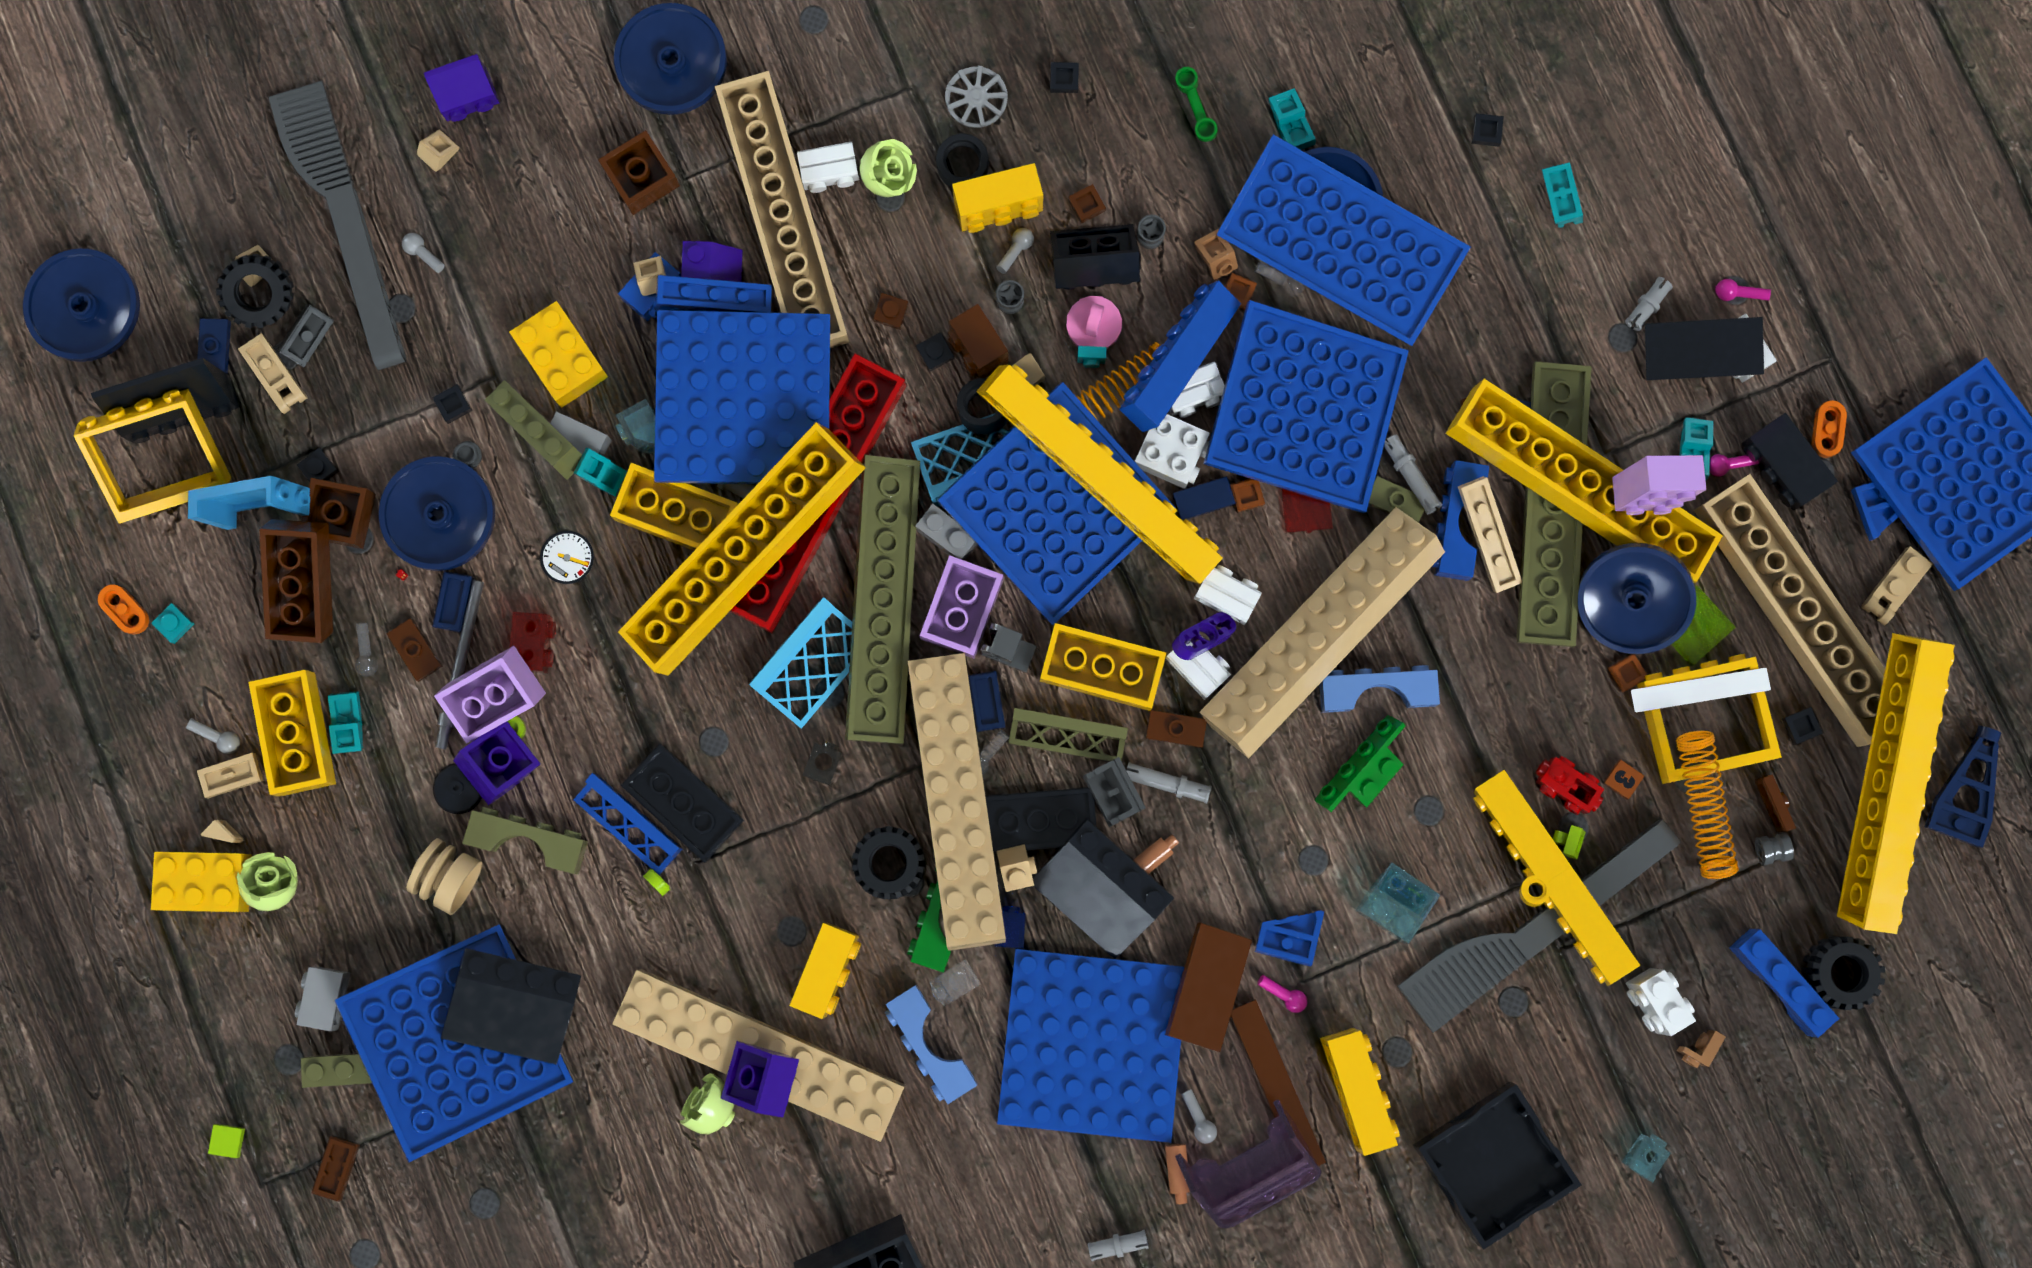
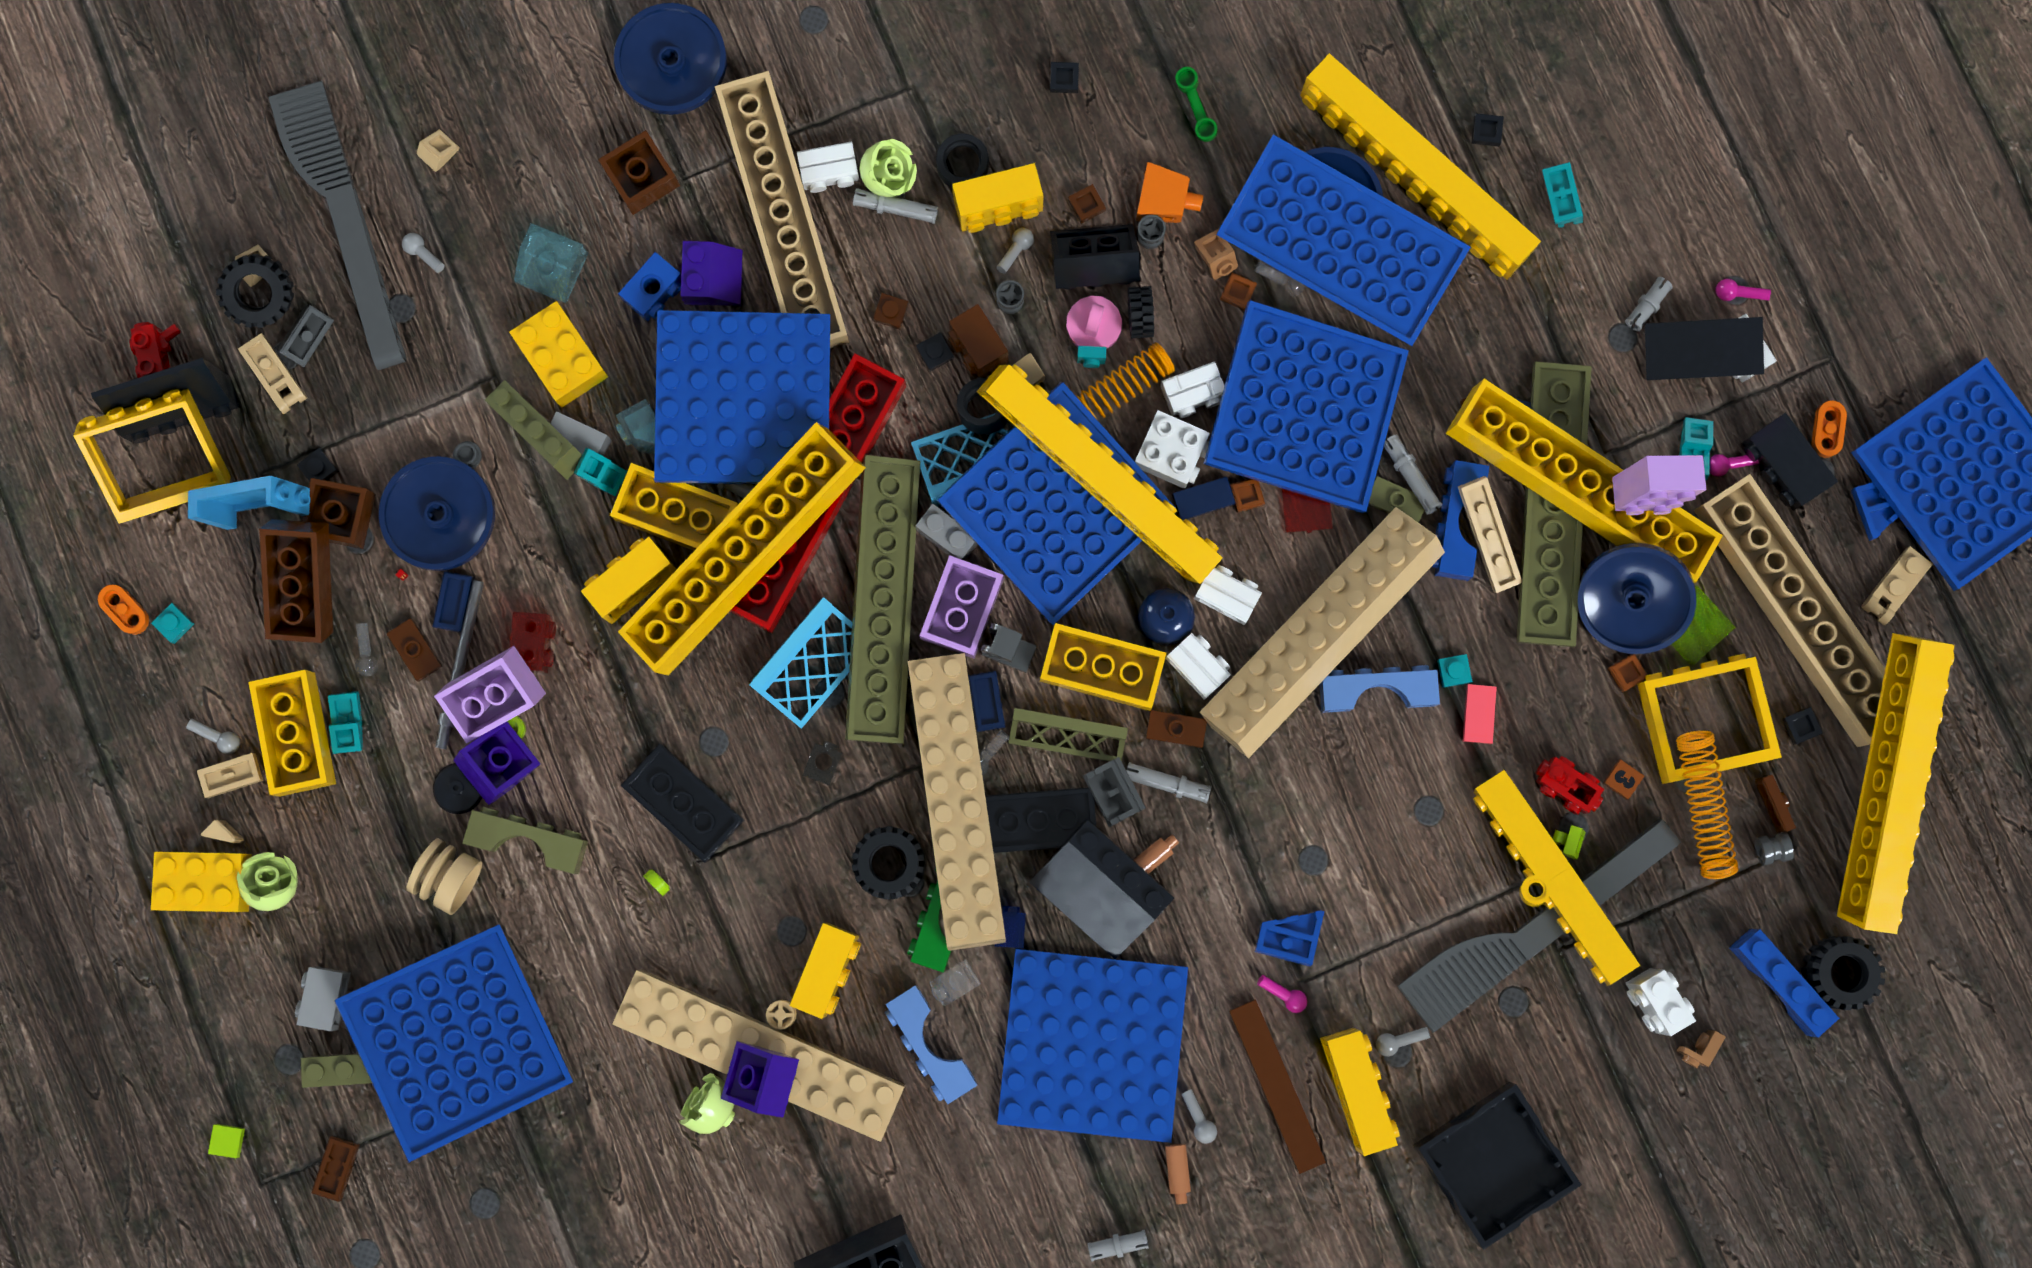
(81, 305): dark blue dish -> none
(151, 347): none -> red brick
(214, 342): dark blue plate -> none
(452, 404): black plate -> none
(462, 88): dark purple slope -> none
(510, 1006): black slope -> none
(549, 263): none -> clear light blue slope
(566, 557): white sticker -> none
(628, 579): none -> yellow brick
(632, 814): blue fence -> none
(647, 273): tan slope -> none
(711, 295): blue fence -> none
(778, 1017): none -> tan wheel
(895, 206): none -> light grey pin
(976, 96): light grey wheel -> none
(1016, 867): tan brick -> none
(1140, 312): none -> black tyre
(1166, 195): none -> orange torso
(1166, 616): none -> dark blue cylinder
(1179, 356): blue brick -> none
(1200, 644): dark purple beam -> none
(1208, 987): reddish brown tile -> none
(1255, 1177): clear purple windscreen -> none
(1291, 119): teal slope -> none
(1367, 768): green bracket -> none
(1388, 1044): none -> light grey bar
(1398, 903): clear light blue slope -> none
(1418, 167): none -> yellow brick
(1454, 671): none -> teal plate
(1479, 714): none -> coral tile
(1637, 1160): clear light blue brick -> none
(1700, 690): white sticker -> none
(1956, 822): dark blue plate -> none

